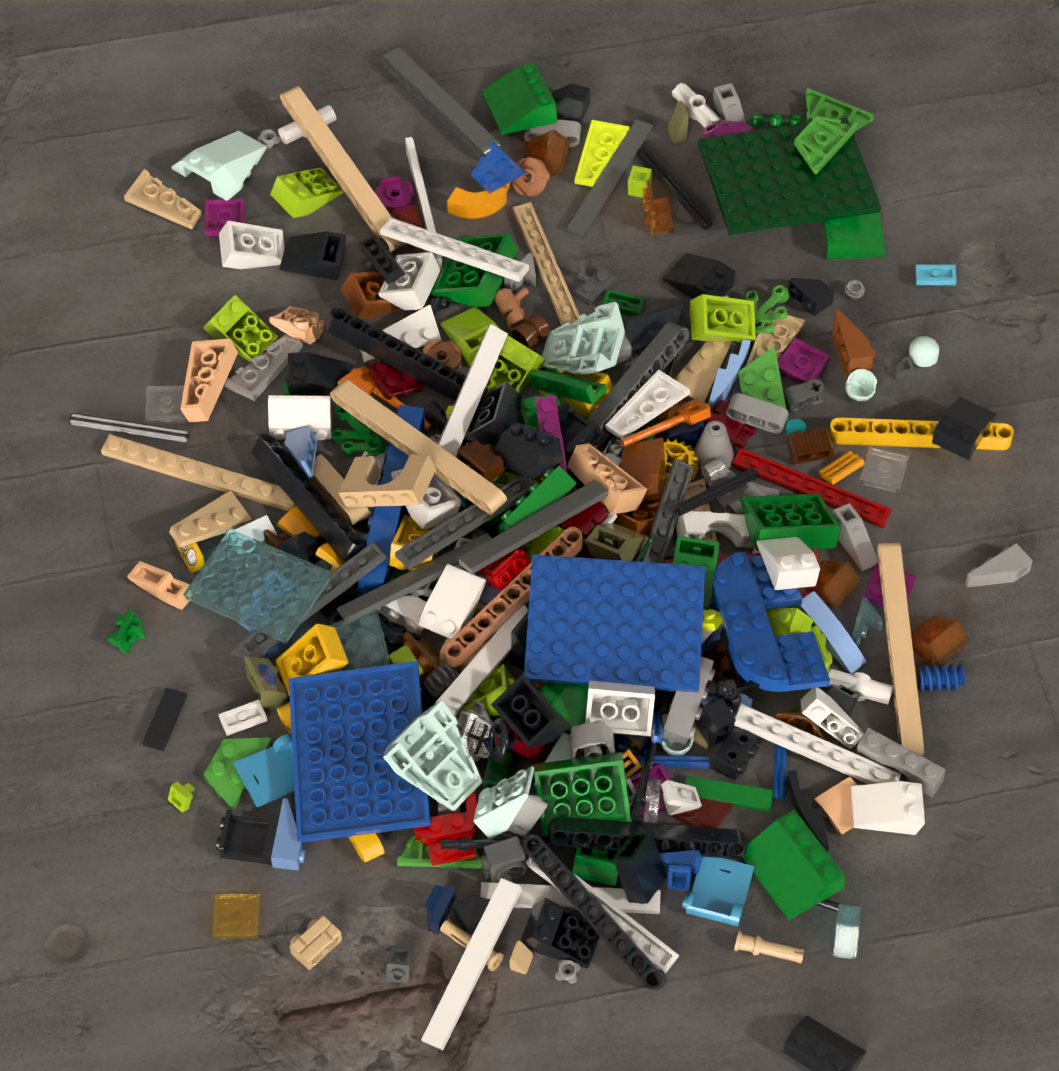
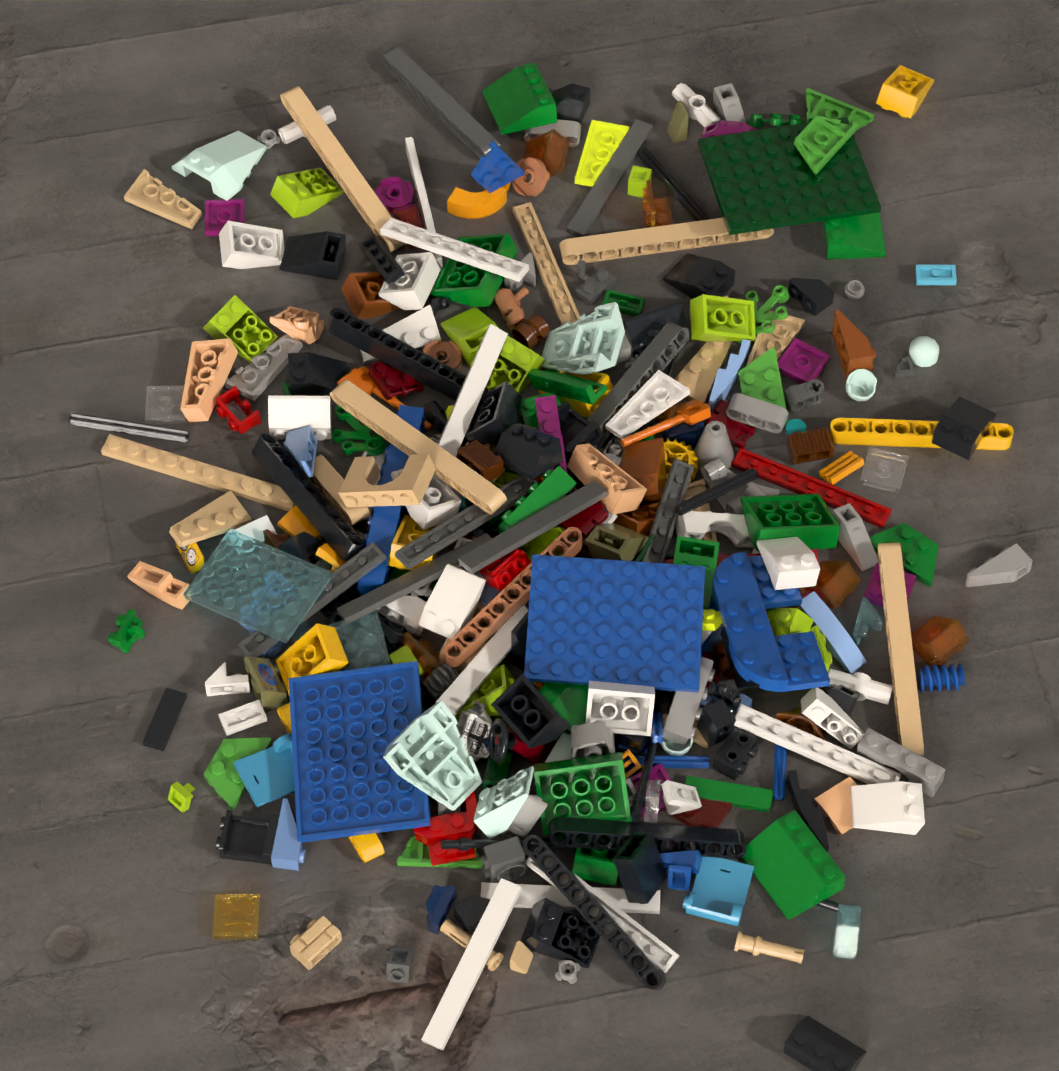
(221, 684): none -> white slope
(237, 411): none -> red window
(652, 241): none -> tan beam
(904, 91): none -> yellow slope
(917, 550): none -> green wing

